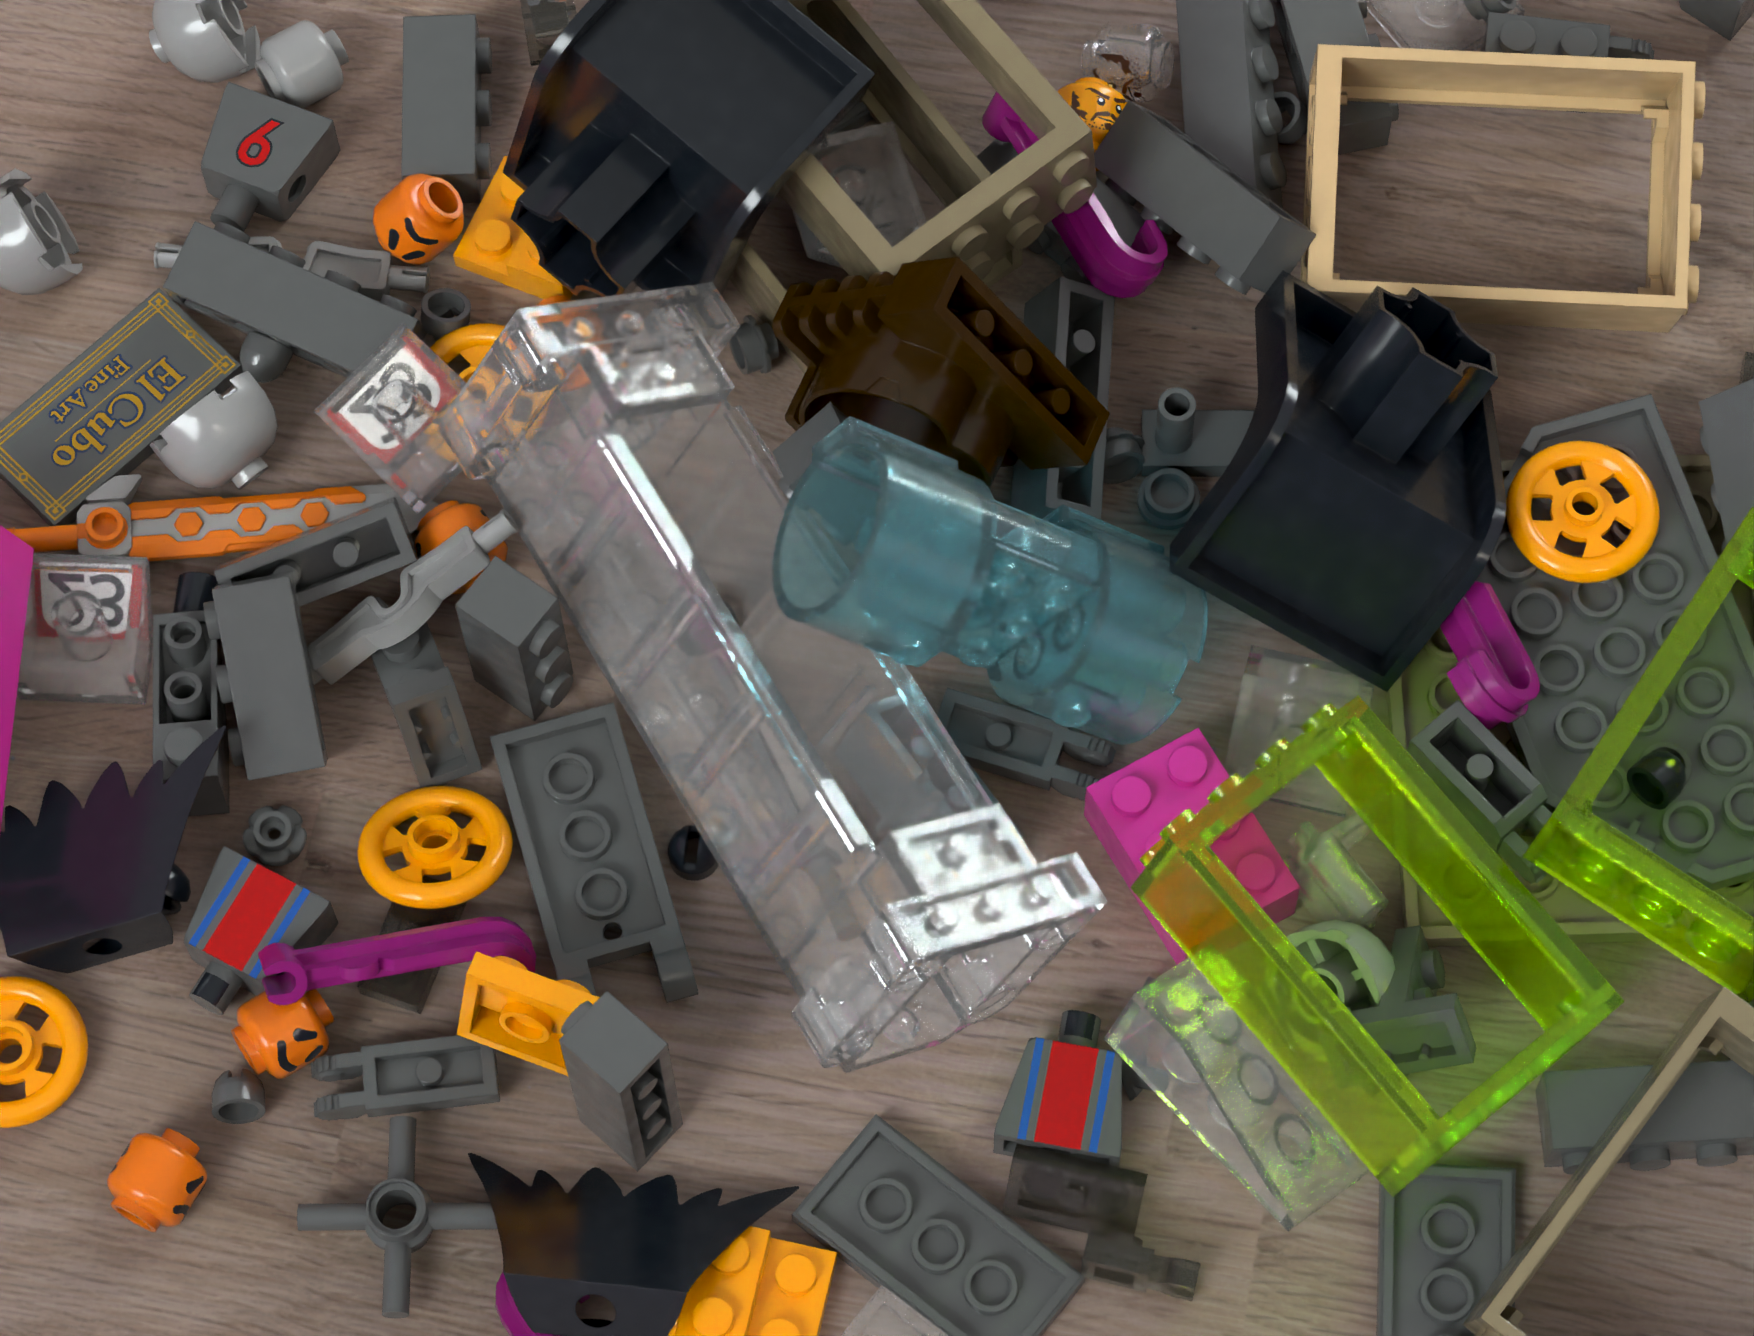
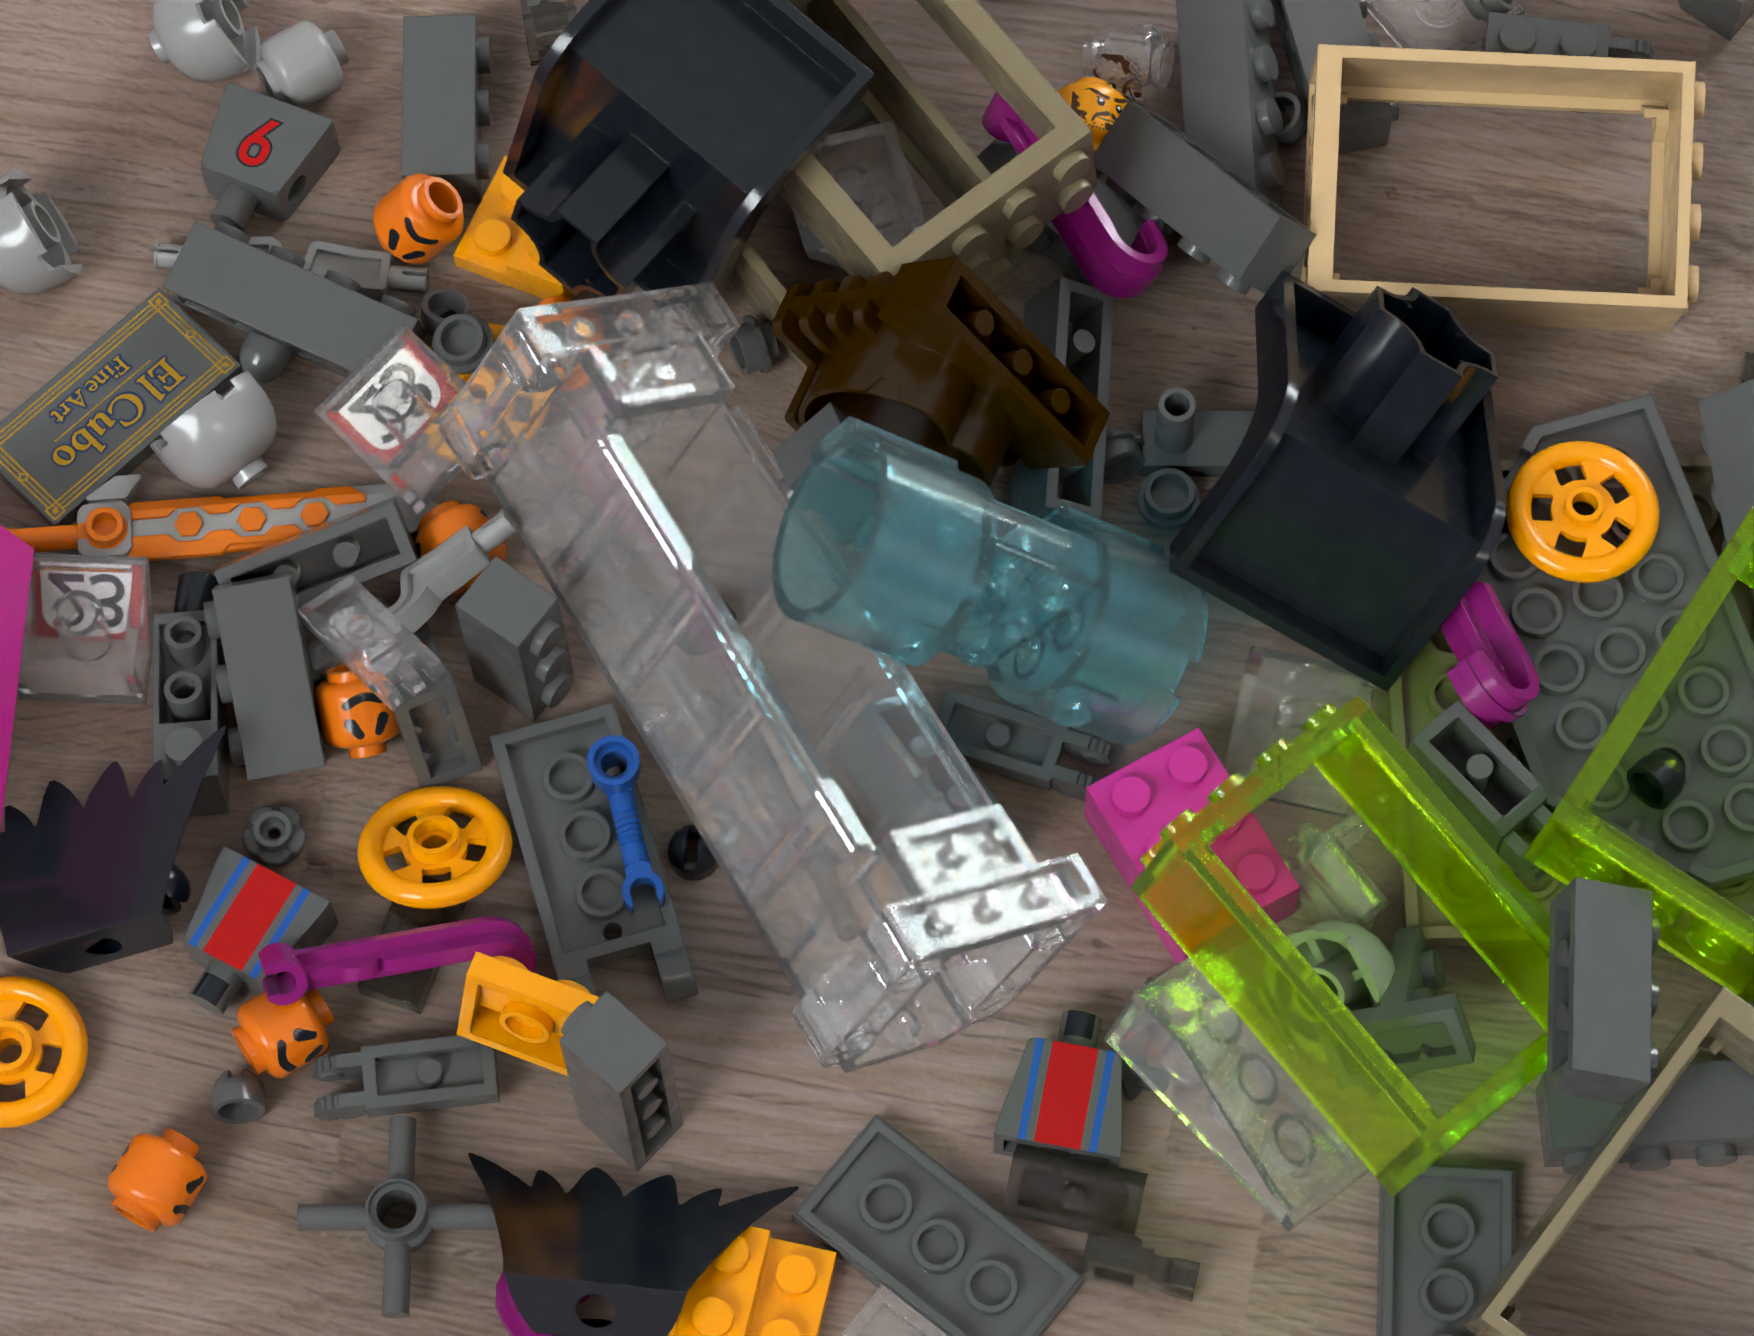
(353, 715): none -> orange head
(371, 641): none -> clear hinge
(462, 341): none -> dark grey plate
(621, 752): none -> blue brick
(1601, 991): none -> dark grey brick

